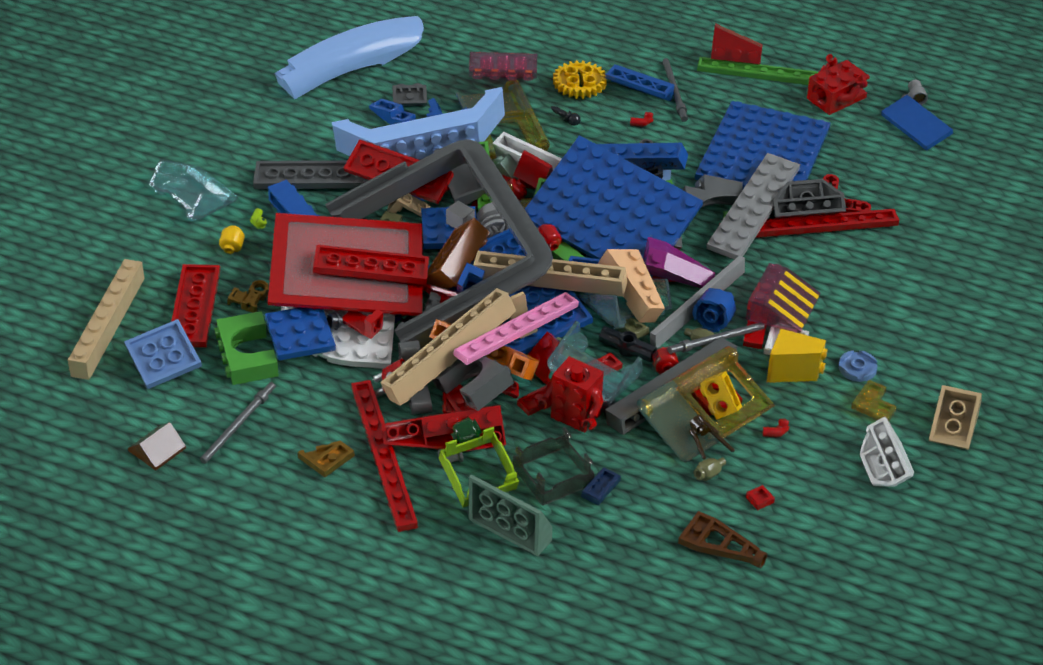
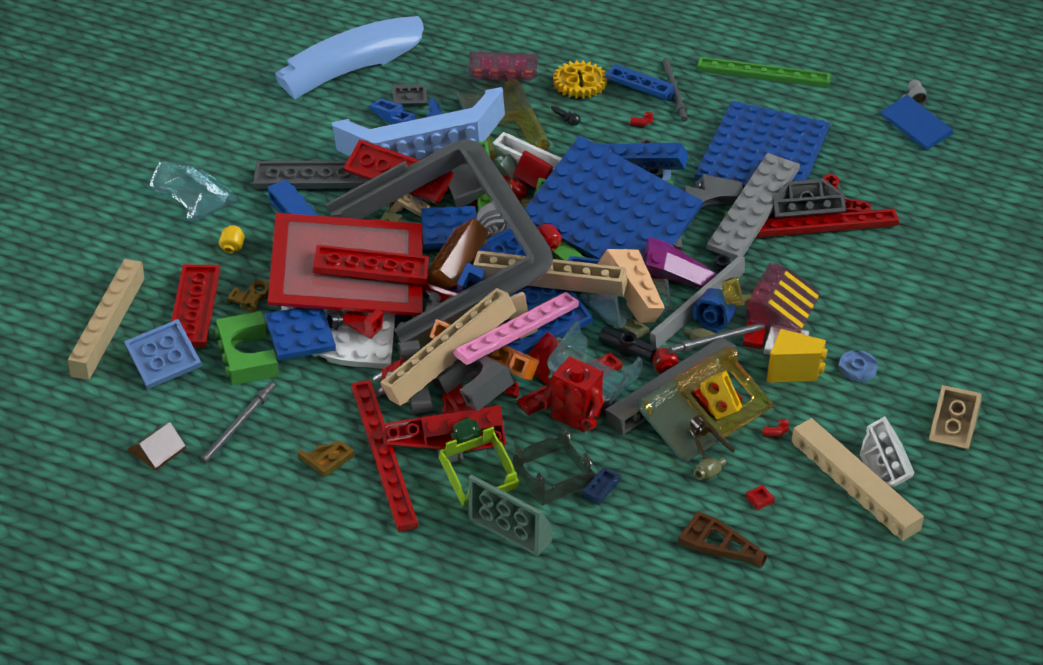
(256, 219): lime arm -> none
(459, 214): light grey brick -> none
(721, 262): none -> black plate
(732, 292): none -> clear yellow bracket
(734, 47): red wedge -> none
(837, 85): red torso -> none
(857, 479): none -> tan brick
(870, 401): clear yellow plate -> none

